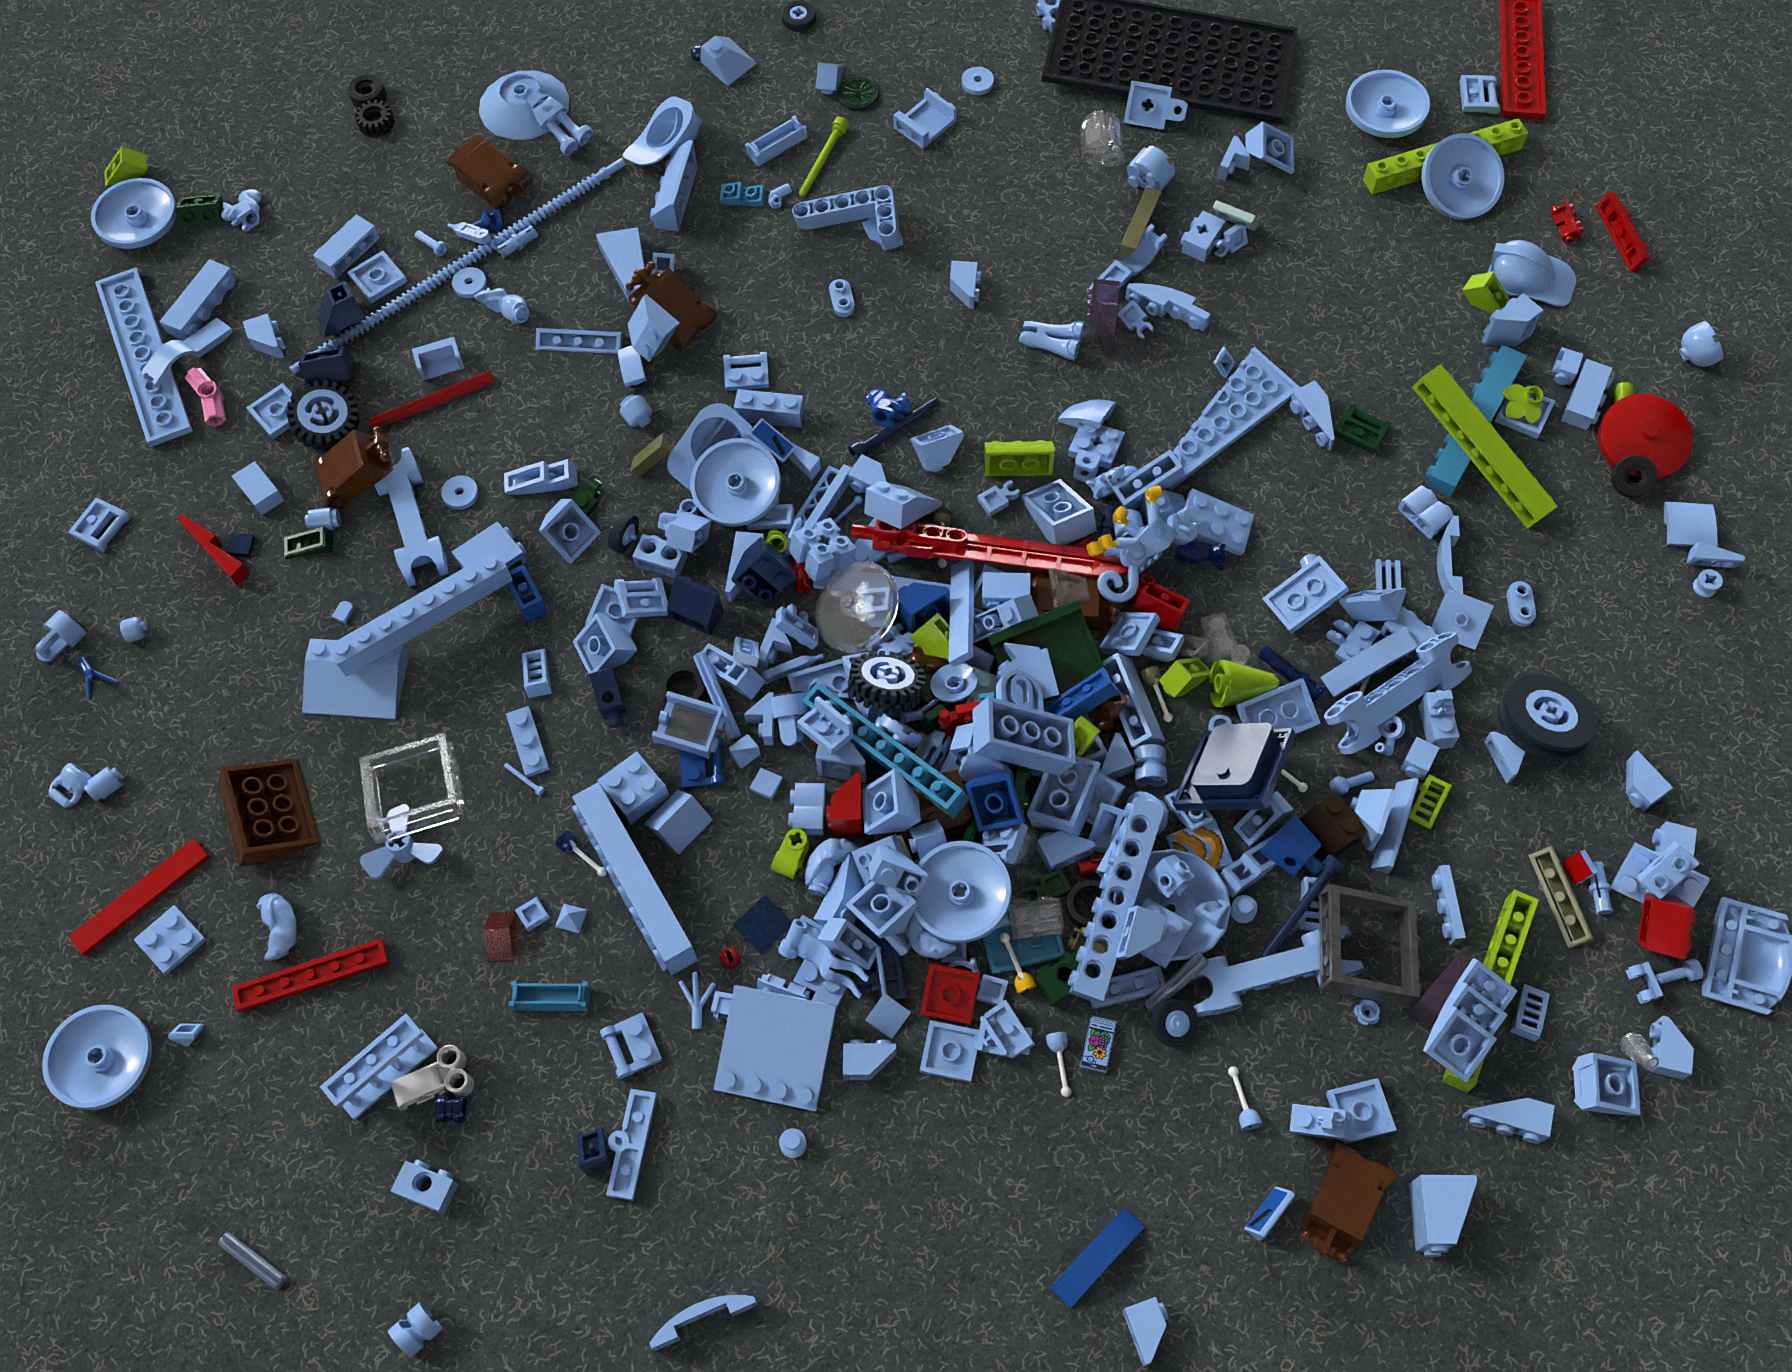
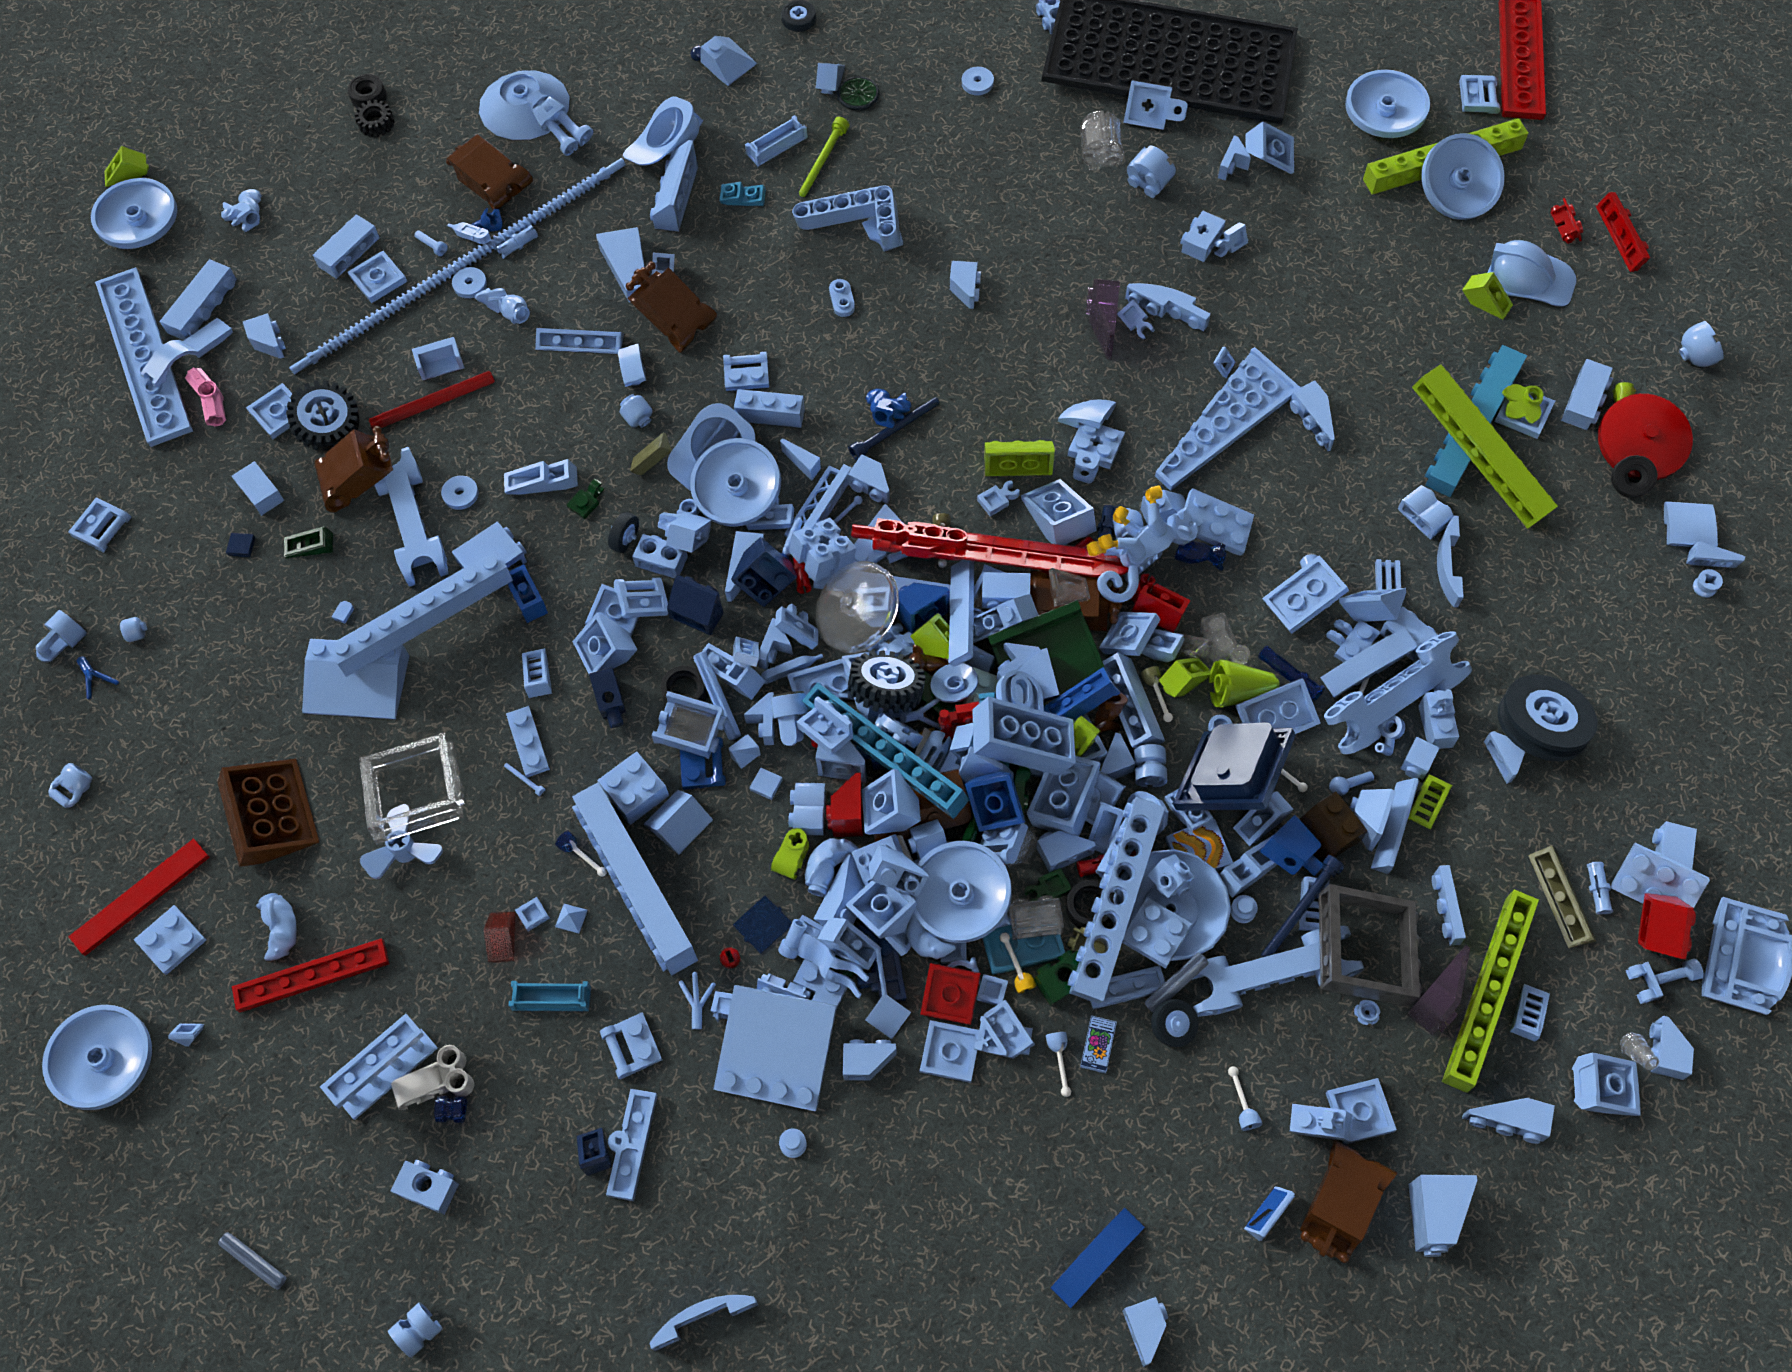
(104, 783): light blue brick -> none
(199, 210): dark green bracket -> none
(232, 567): red slope -> none
(323, 517): light blue brick -> none
(328, 365): dark blue slope -> none
(338, 310): dark blue slope -> none
(568, 529): light blue slope -> none
(650, 328): light blue slope -> none
(772, 440): slope -> none
(777, 195): light blue arm -> none
(781, 543): lime cone -> none
(897, 504): light blue slope -> none
(926, 119): light blue panel -> none
(930, 719): dark green tile -> none
(937, 447): light blue slope -> none
(1054, 338): light blue piece -> none
(1103, 483): light blue animal -> none
(1137, 260): light blue piece -> none
(1139, 222): olive slope -> none
(1140, 931): light blue slope -> none
(1160, 472): light blue brick -> none
(1212, 910): light blue tile -> none
(1235, 215): light aqua tile -> none
(1359, 432): dark green plate -> none
(1462, 615): light blue plate -> none
(1469, 1020): light blue slope -> none
(1513, 322): light blue slope -> none
(1521, 602): light blue plate -> none
(1566, 366): light blue brick -> none
(1580, 867): red tile -> none
(1644, 783): light blue slope -> none
(1668, 869): light blue brick -> none

